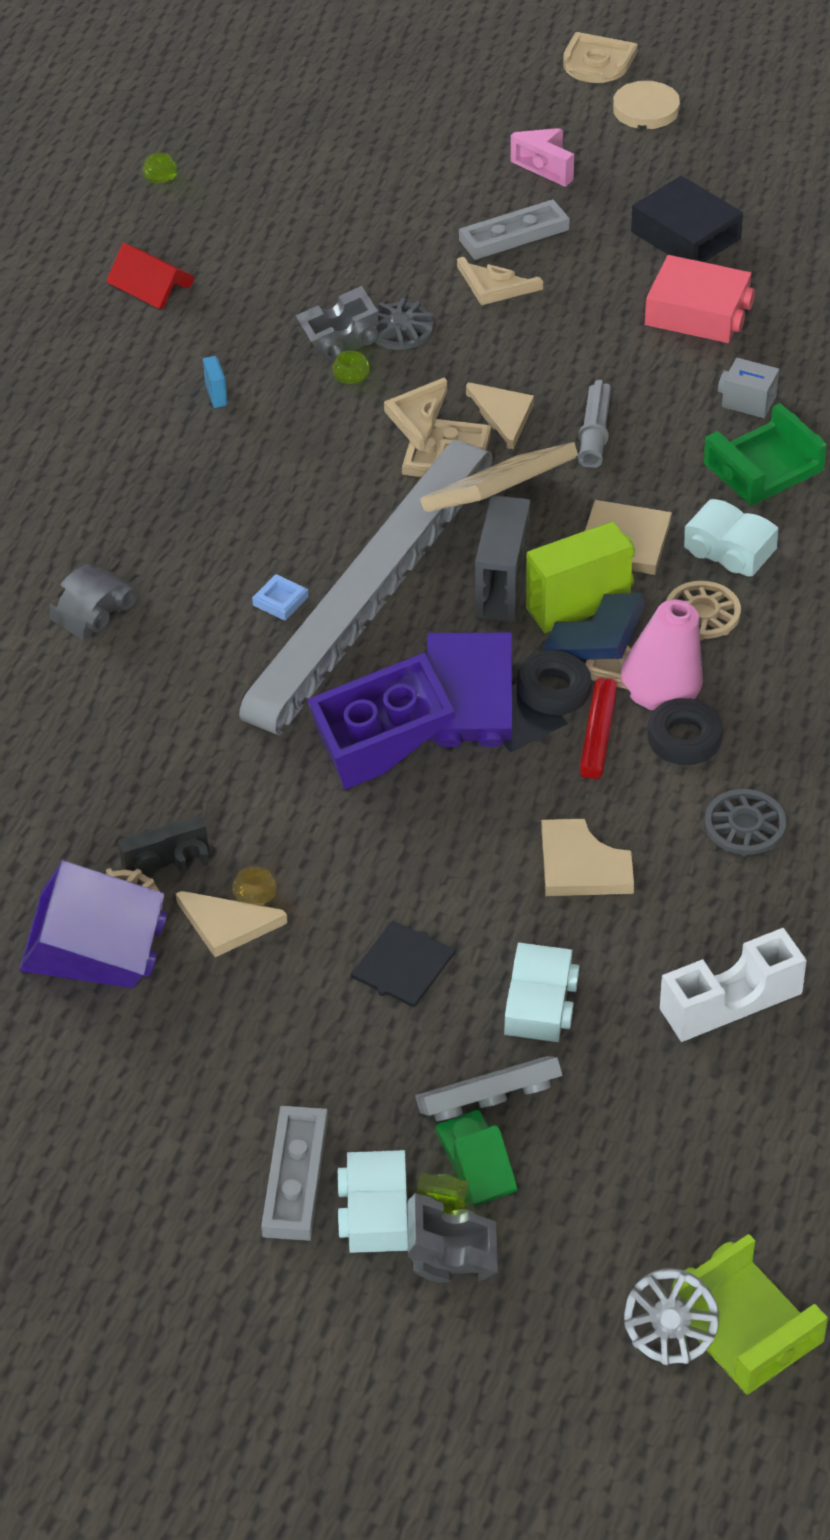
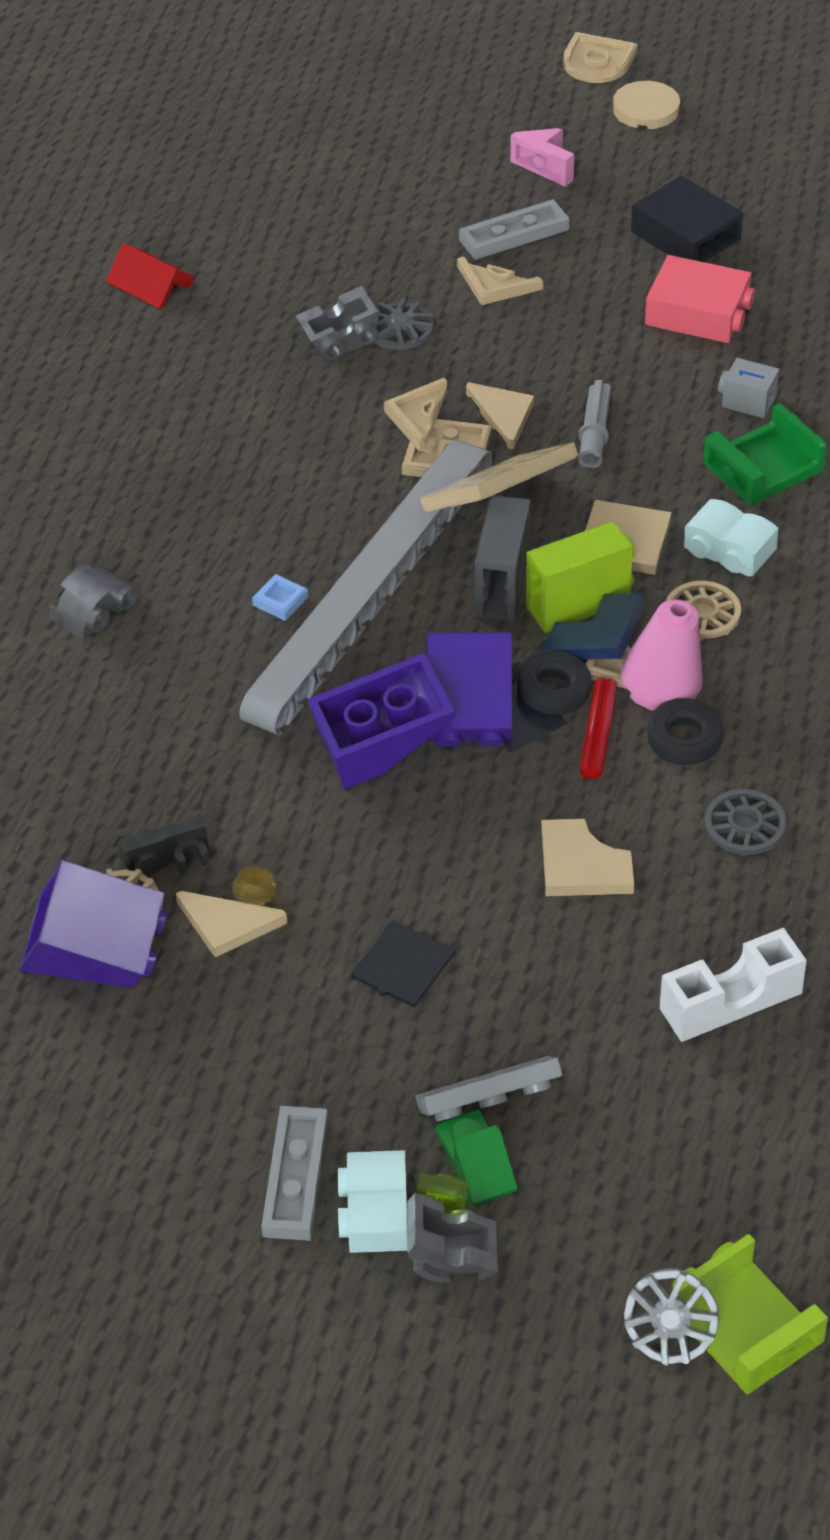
(159, 168): clear neon green plate -> none
(215, 381): dark azure tile -> none
(350, 367): clear neon green plate -> none
(539, 992): light aqua brick -> none

